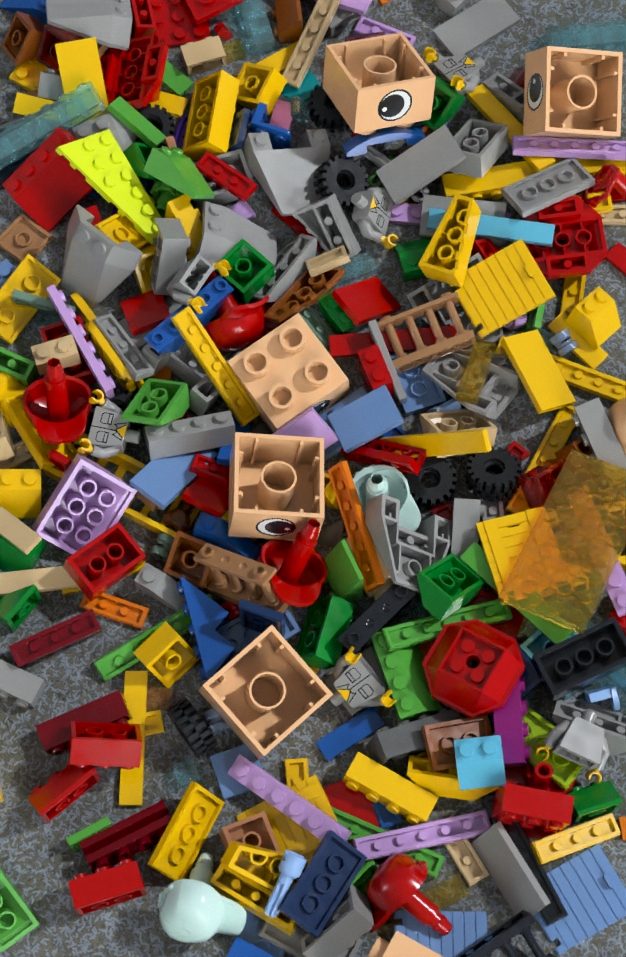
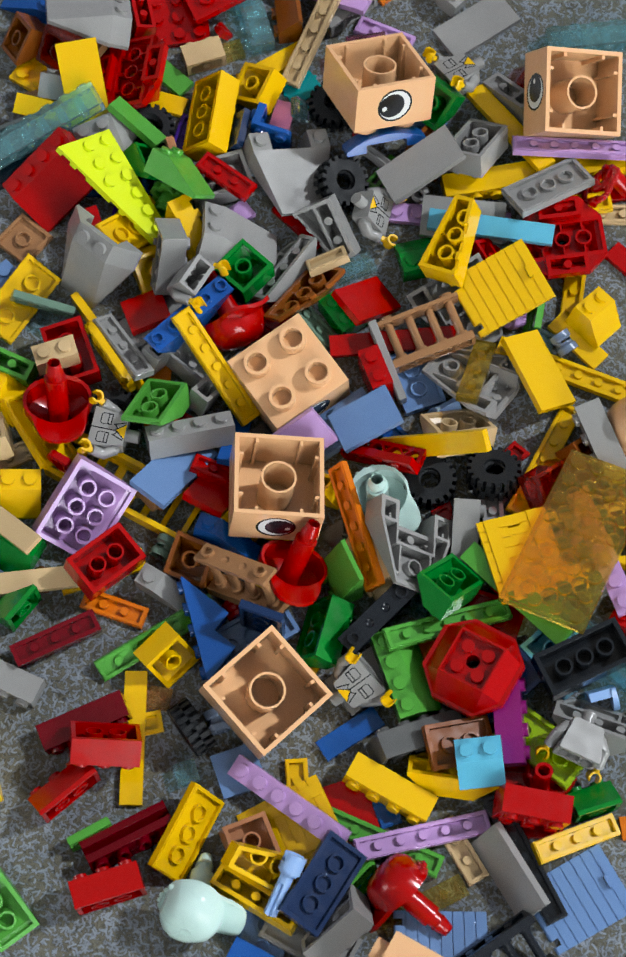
(86, 348): lavender plate -> none
(178, 518): reddish brown rock -> none

